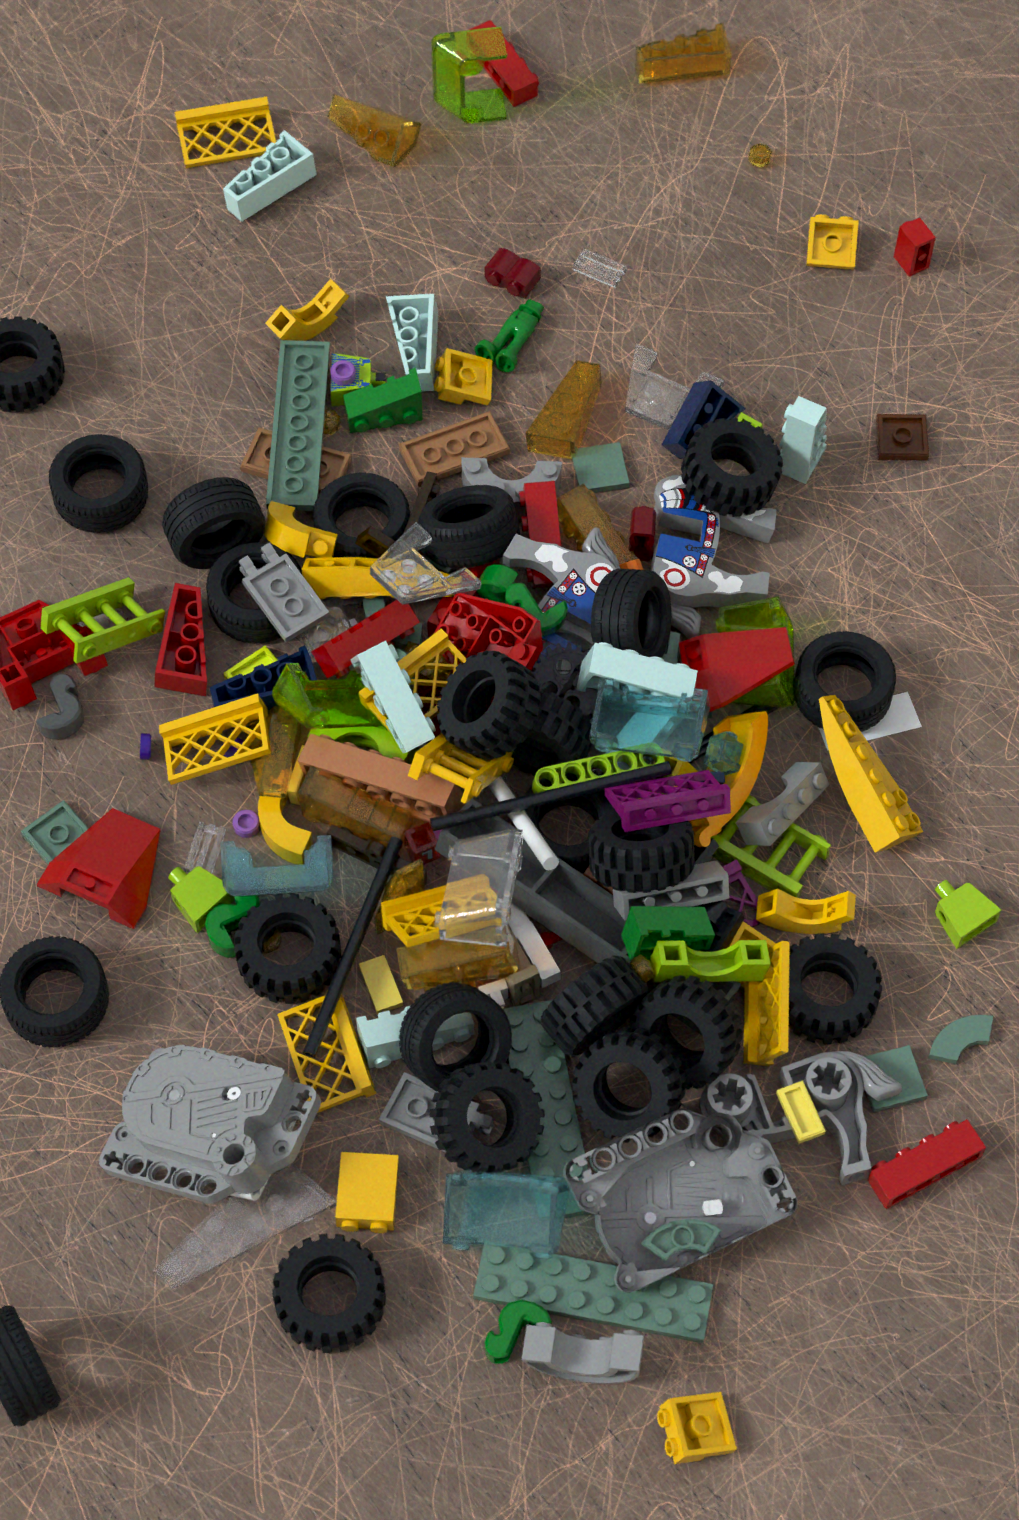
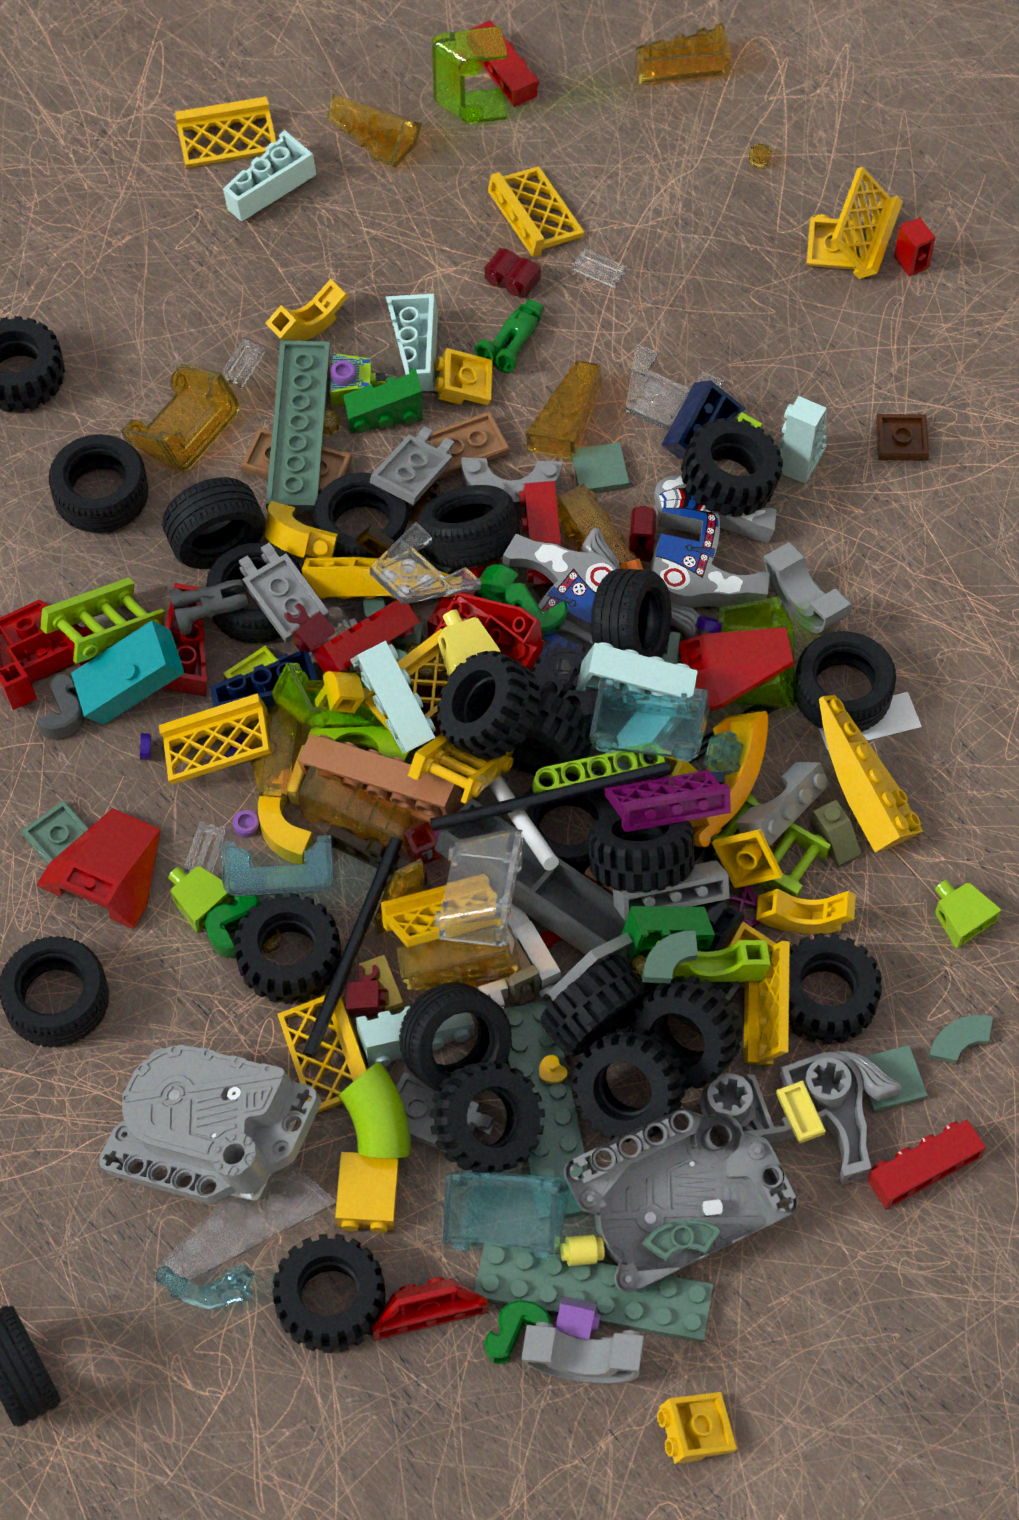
(127, 672): none -> teal brick
(189, 421): none -> clear yellow windscreen
(214, 601): none -> dark grey piece
(222, 1293): none -> clear light blue piece
(234, 378): none -> clear tile
(311, 630): none -> dark red brick
(340, 692): none -> yellow brick
(367, 995): none -> dark red brick
(378, 1114): none -> lime brick
(413, 466): none -> light grey tile
(427, 1306): none -> red wedge
(462, 640): none -> light yellow torso
(519, 214): none -> yellow fence
(551, 1070): none -> yellow piece
(577, 1318): none -> medium lavender brick
(582, 1250): none -> light yellow brick
(594, 956): none -> light grey tile
(668, 955): none -> sand green tile
(709, 624): none -> dark purple tile
(747, 858): none -> yellow slope
(801, 594): none -> light grey brick
(836, 828): none -> olive slope
(877, 231): none -> yellow fence

